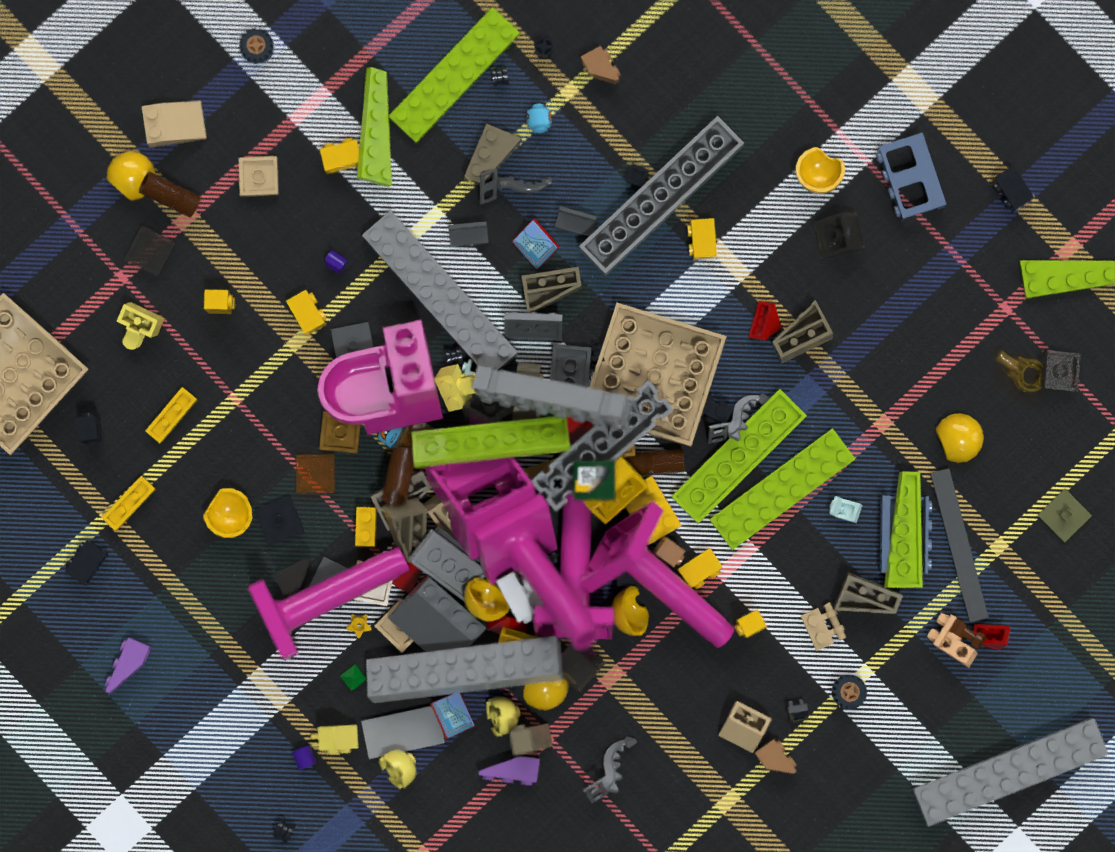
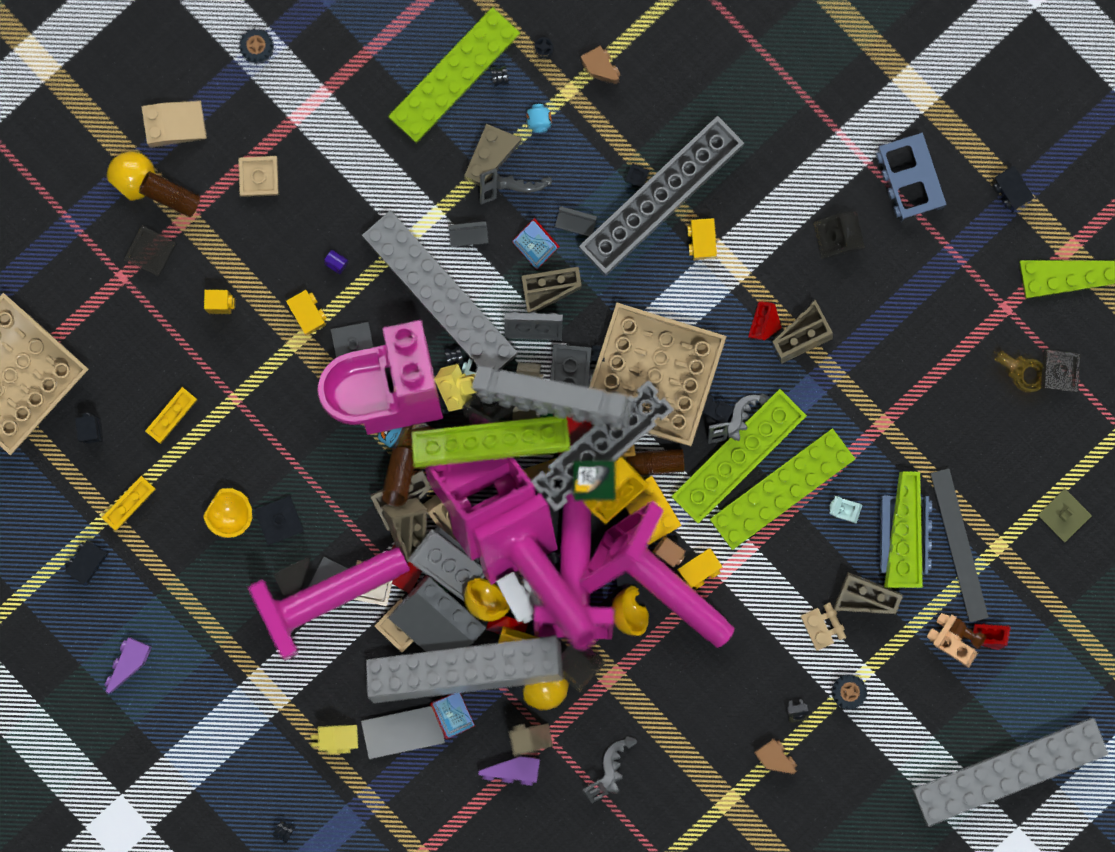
(138, 323): light yellow brick -> none
(304, 757): dark purple brick -> none
(315, 473): clear orange plate -> none
(338, 435): pearl gold plate -> none
(340, 156): yellow piece -> none
(353, 677): green slope -> none
(358, 630): yellow plate -> none
(366, 527): yellow piece -> none
(374, 150): lime wing -> none
(399, 767): light yellow cylinder -> none
(503, 715): light yellow cylinder -> none
(744, 726): tan slope -> none
(750, 624): yellow piece -> none
(819, 172): yellow cylinder -> none
(960, 437): yellow cylinder -> none

